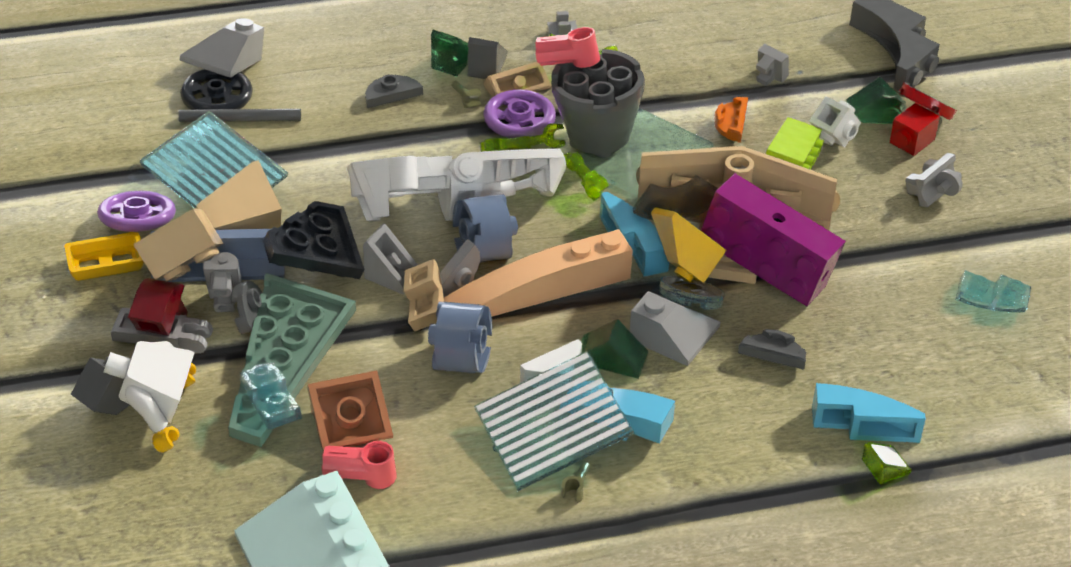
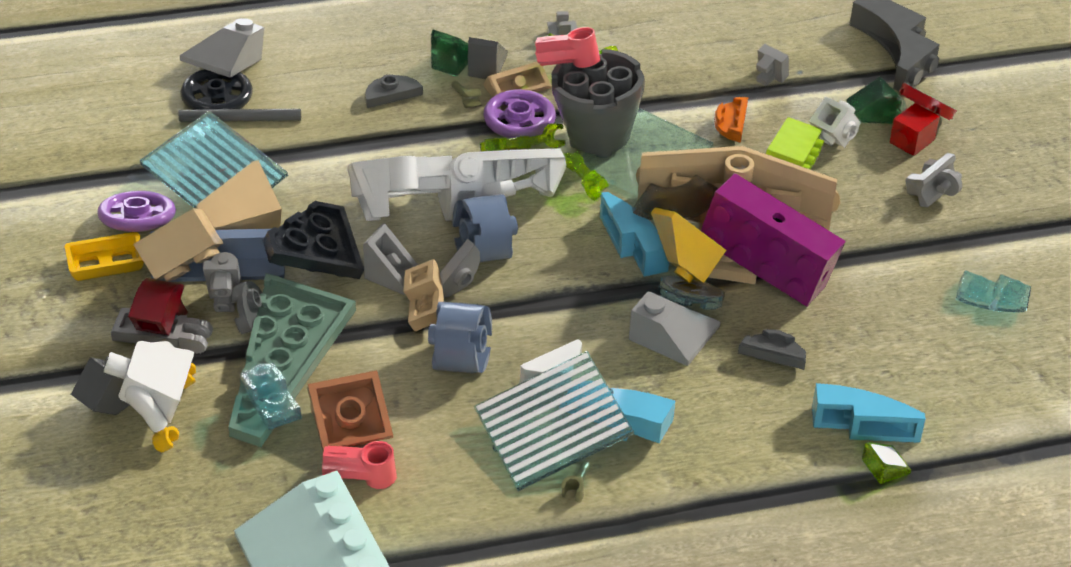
(551, 274): light nougat wedge -> none
(615, 349): clear green slope -> none

